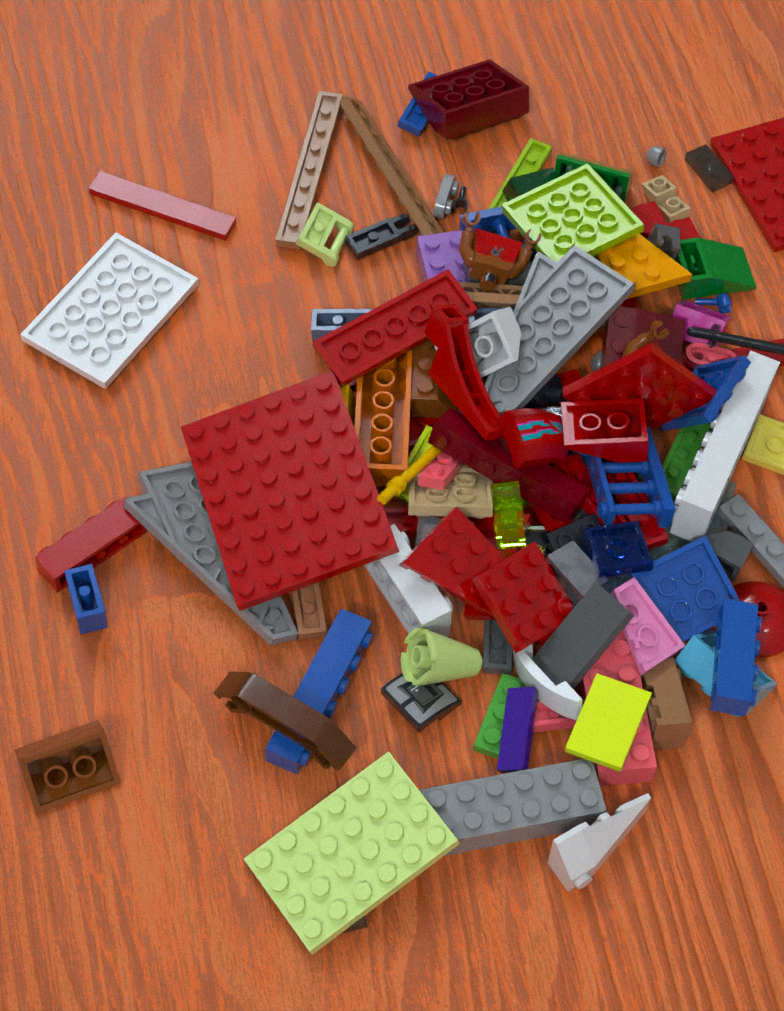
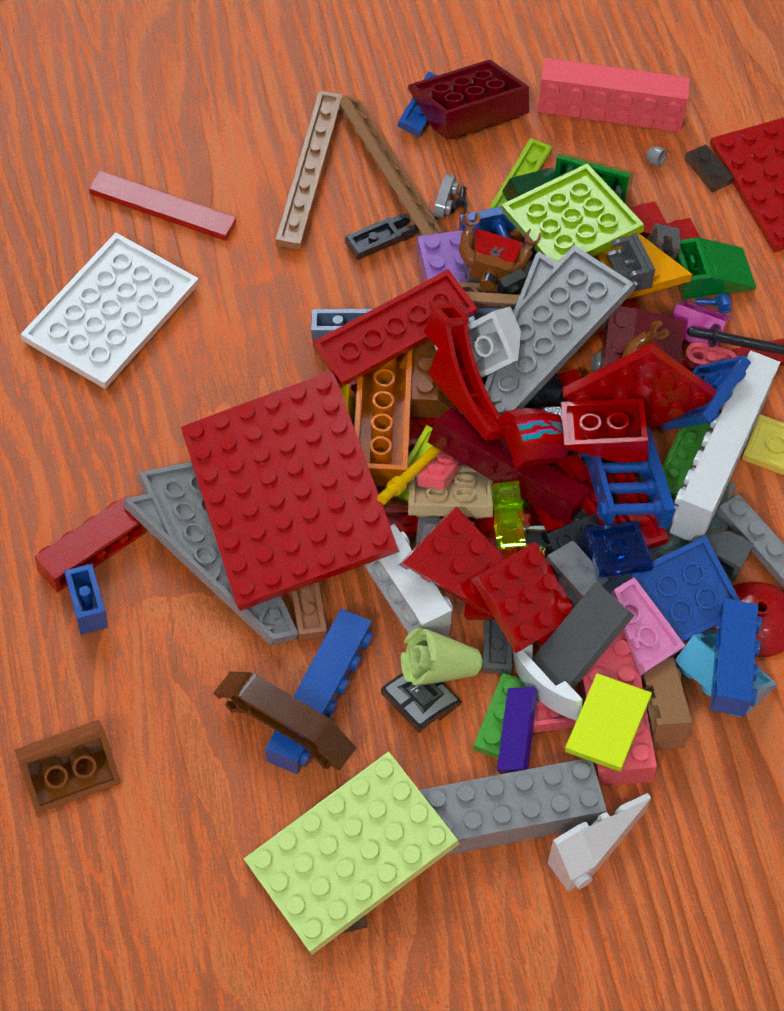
(317, 231): yellowish green plate -> none
(512, 283): none -> pearl dark grey plate
(613, 94): none -> coral brick
(632, 261): none -> dark grey hinge
(666, 198): tan slope -> none

